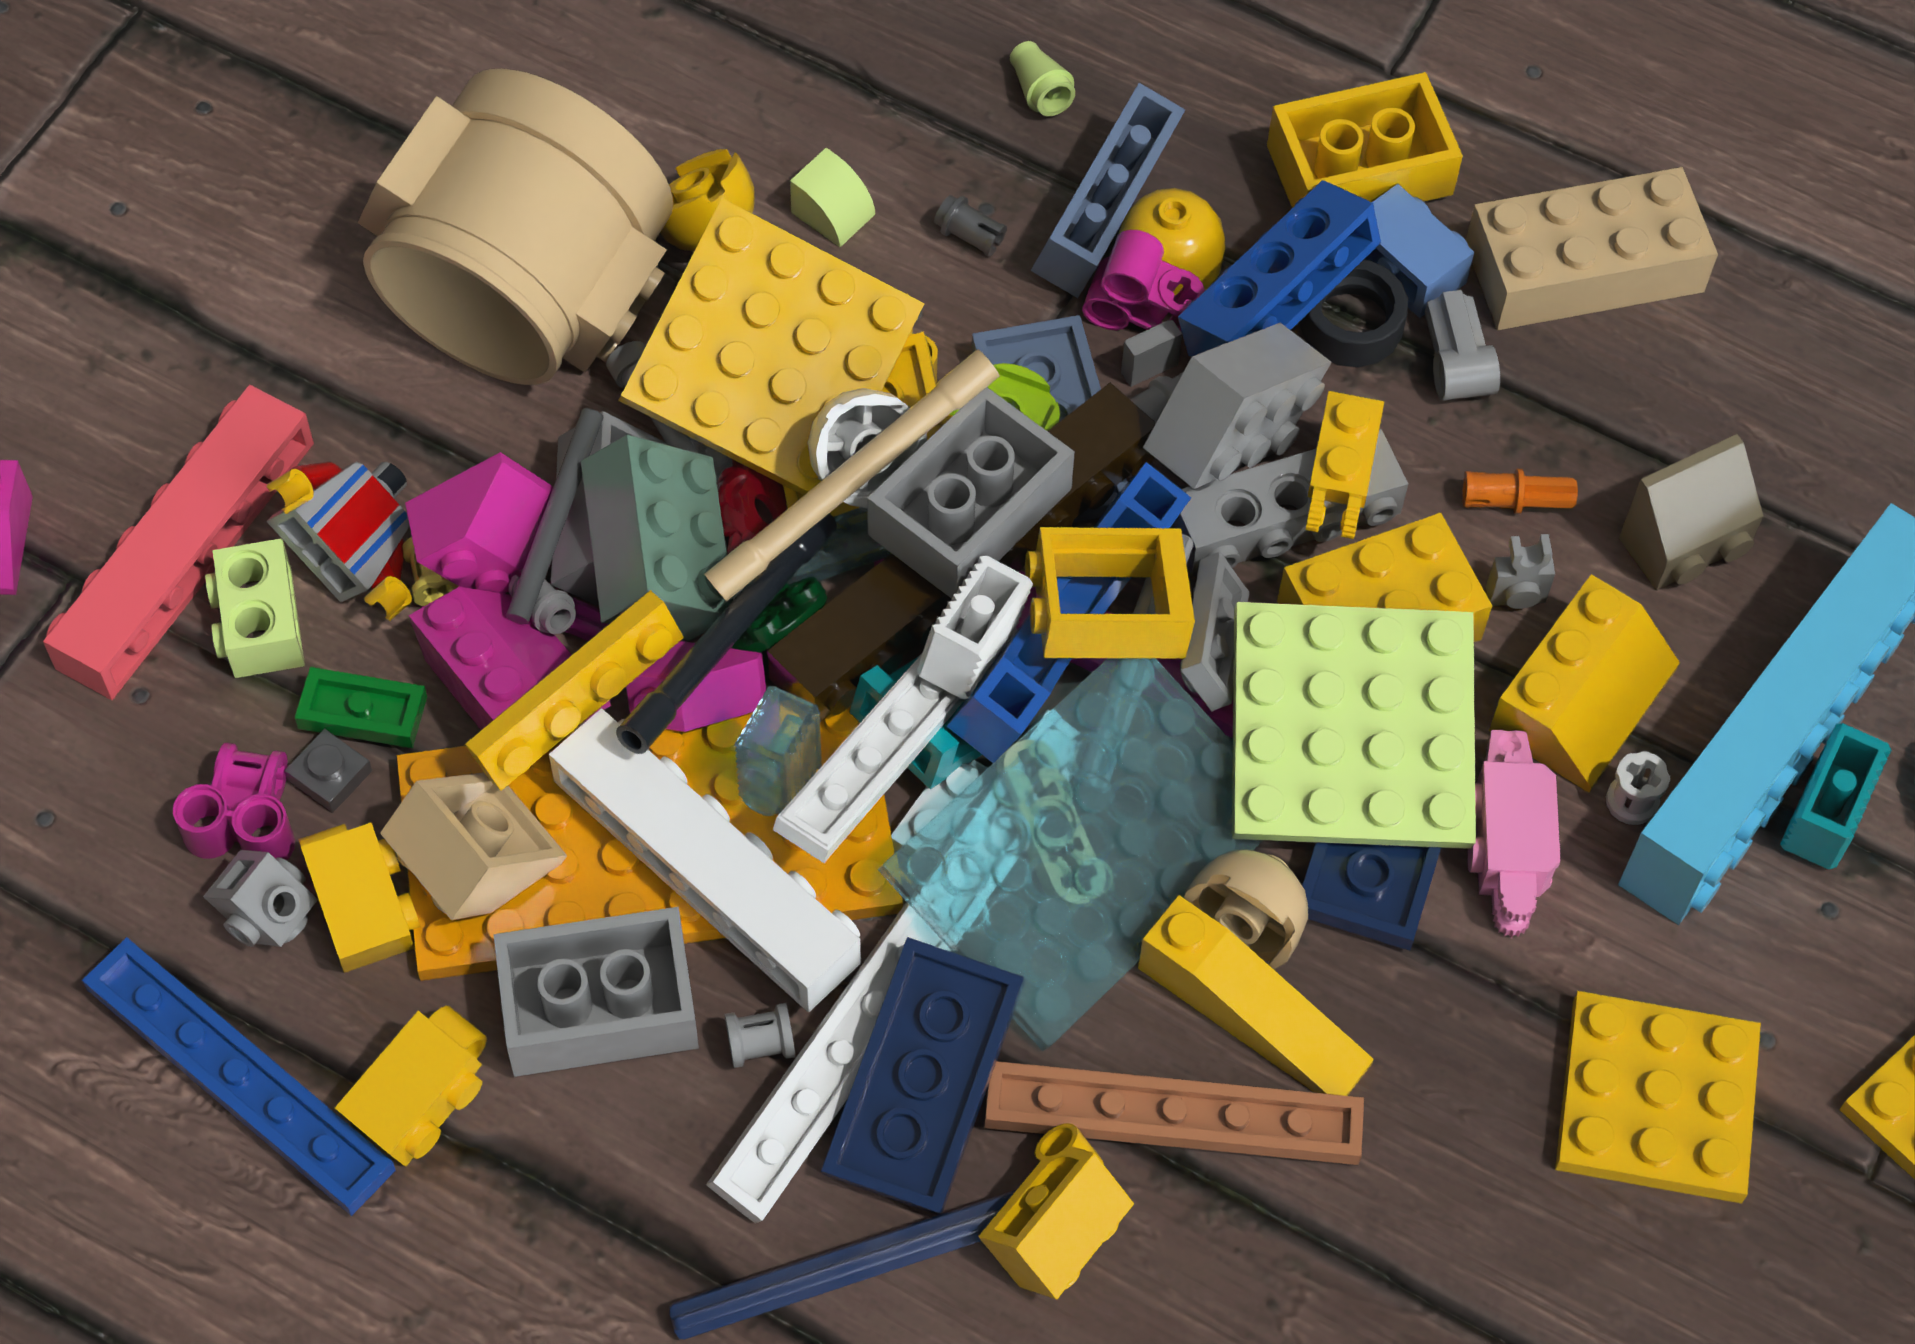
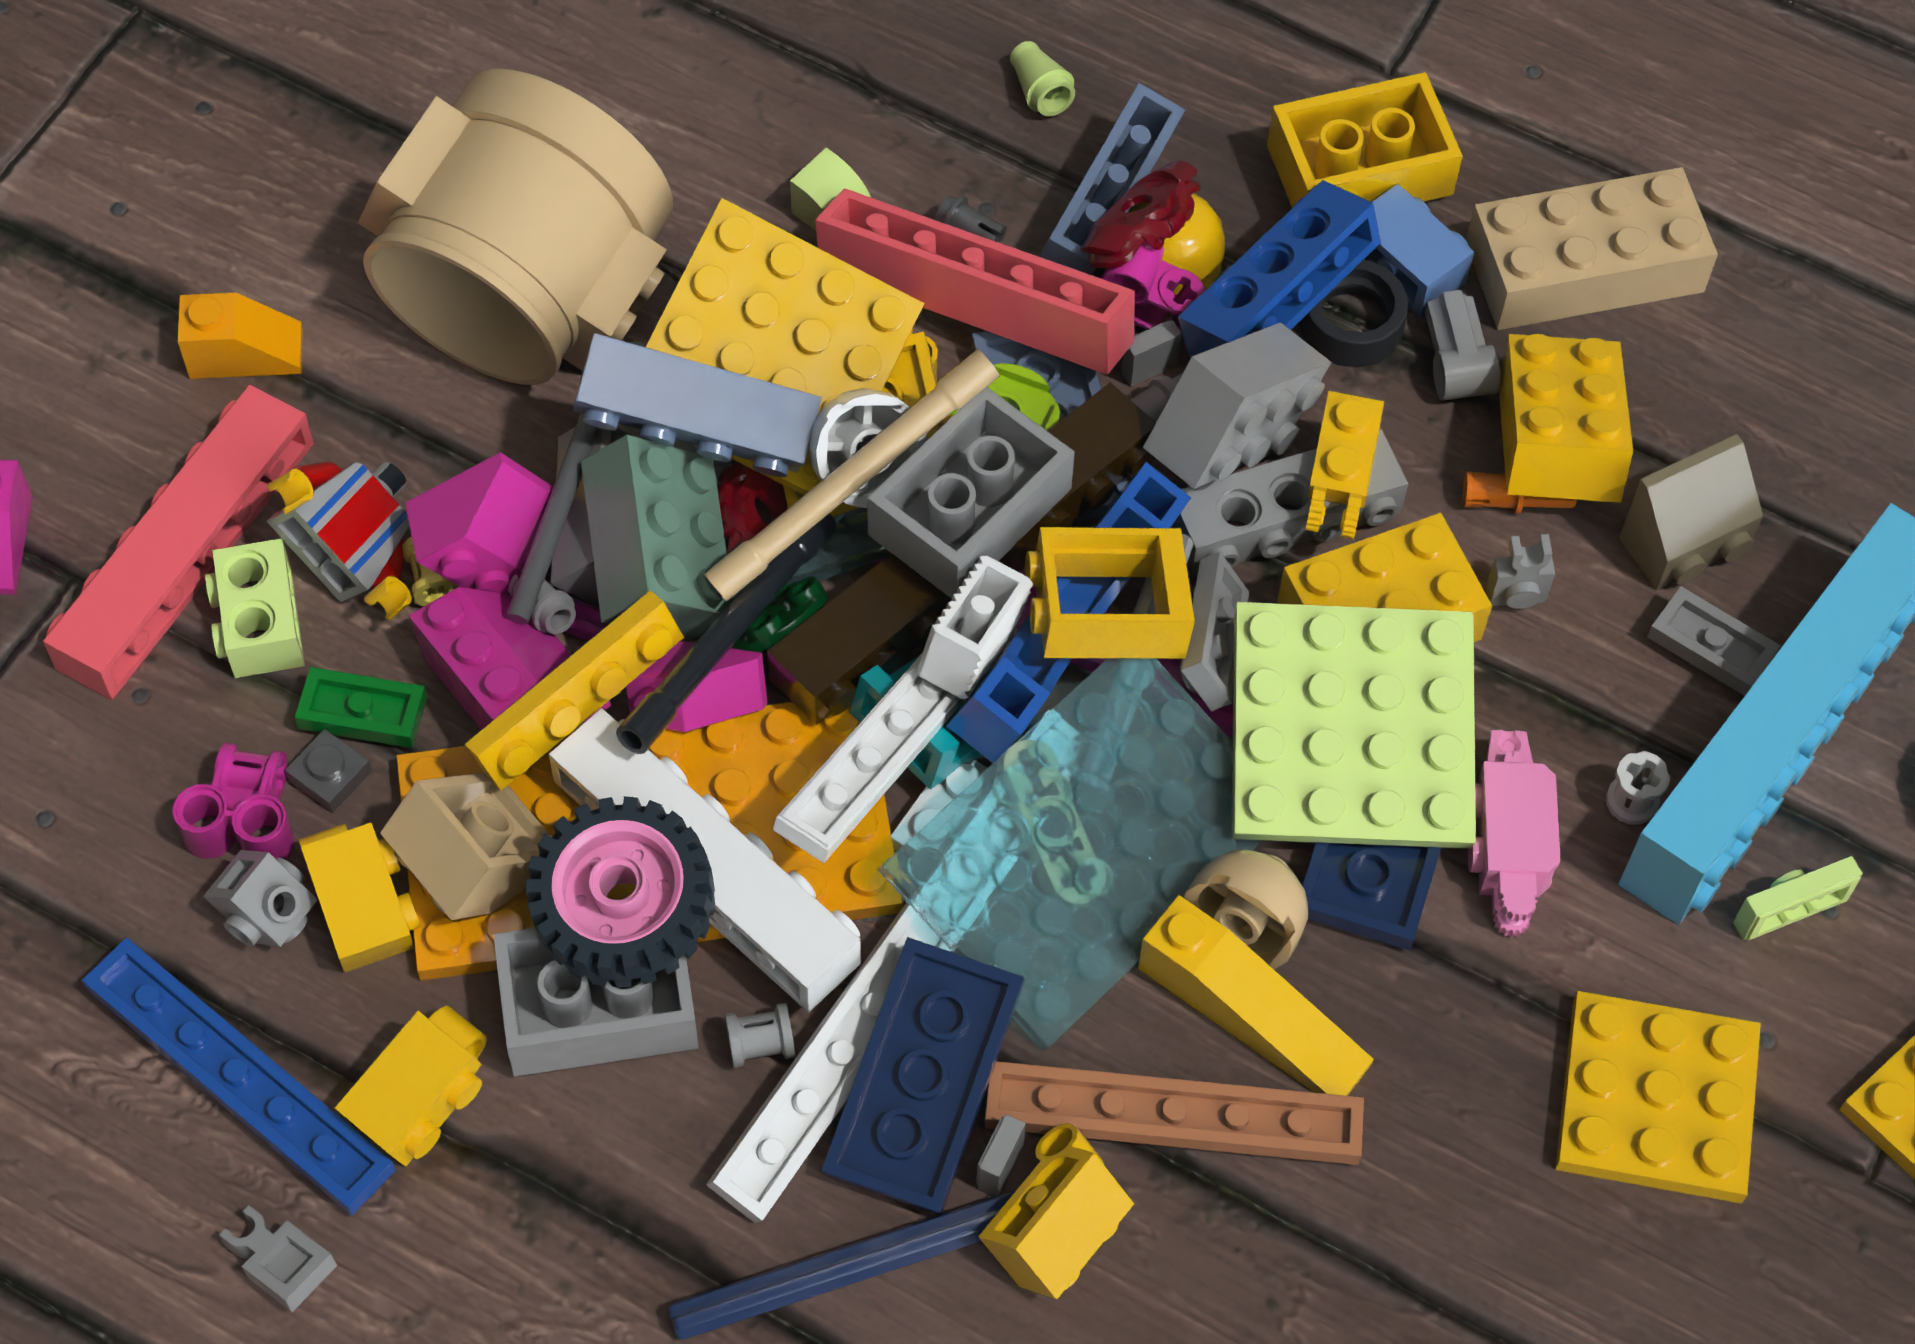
(236, 337): none -> light orange slope
(281, 1263): none -> light grey plate
(631, 934): none -> wheel
(696, 405): none -> brick
(699, 191): yellow cylinder -> none
(777, 751): clear light blue brick -> none
(982, 281): none -> coral brick
(1000, 1155): none -> light grey tile
(1120, 234): none -> dark red piece
(1565, 418): none -> yellow brick
(1588, 683): yellow slope -> none
(1713, 641): none -> light grey plate
(1797, 897): none -> yellowish green plate
(1836, 796): teal brick -> none

